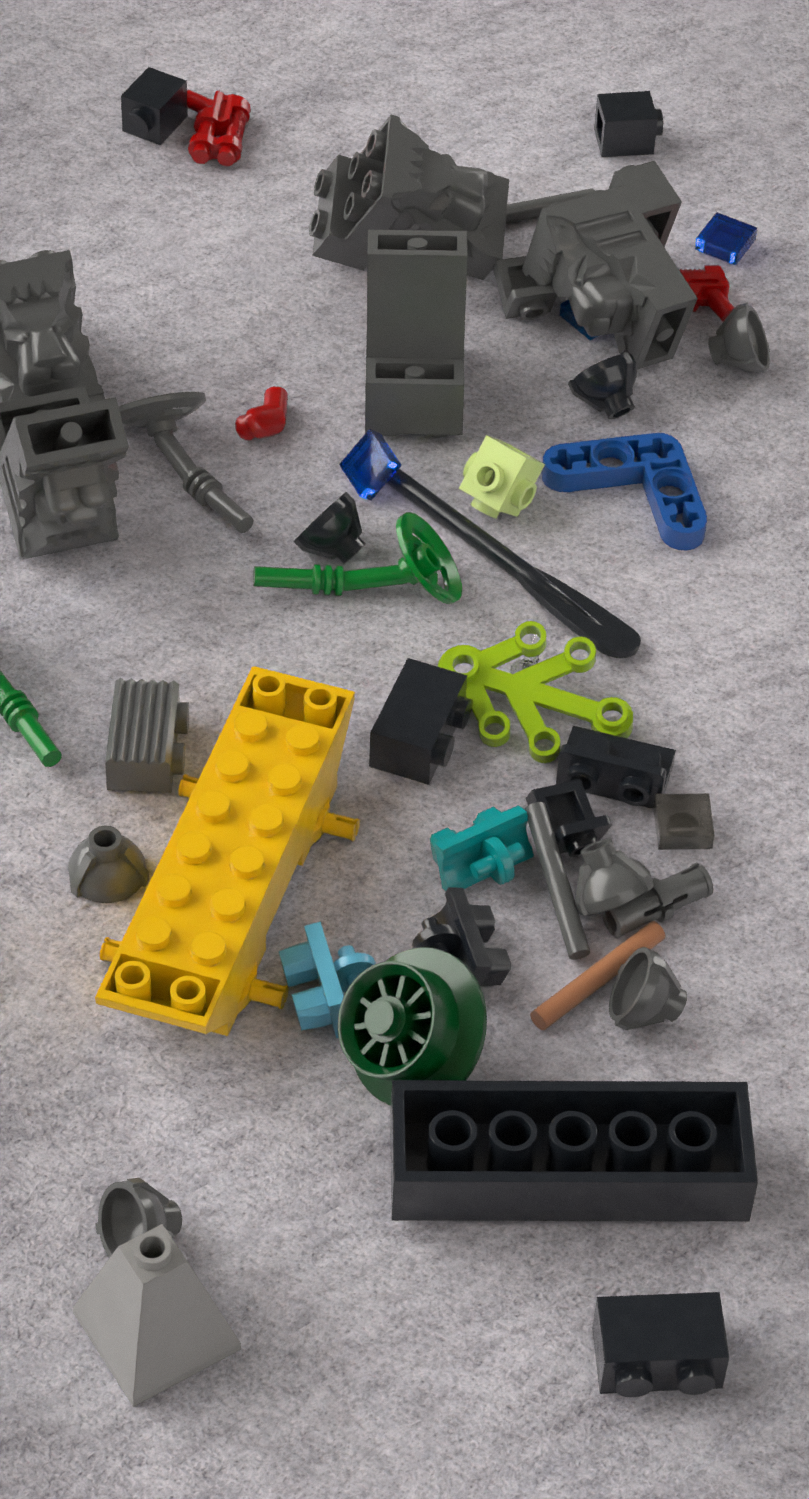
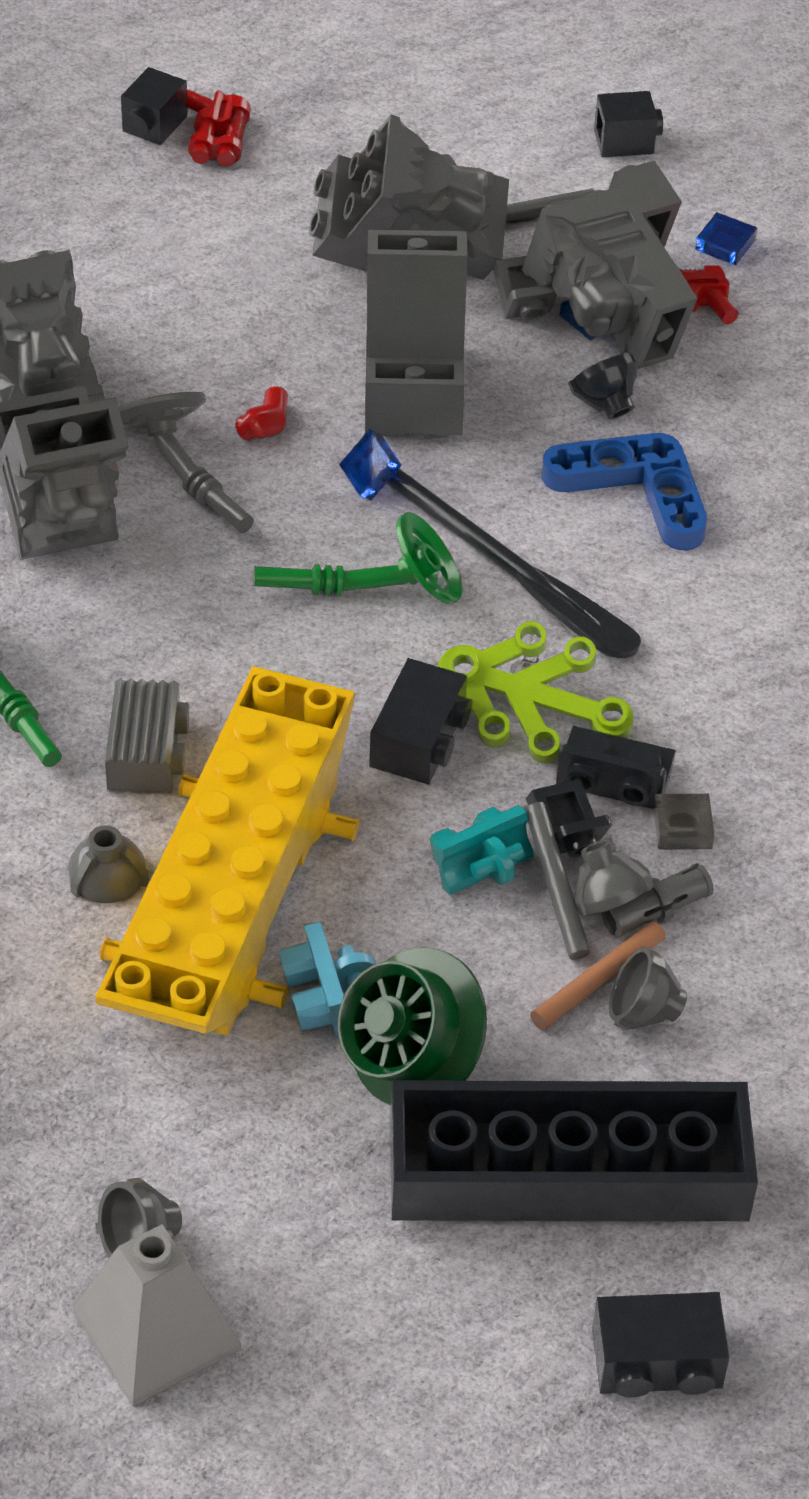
(334, 532): black piece -> none
(462, 932): black hips -> none
(500, 478): yellowish green brick -> none
(741, 341): dark grey piece -> none

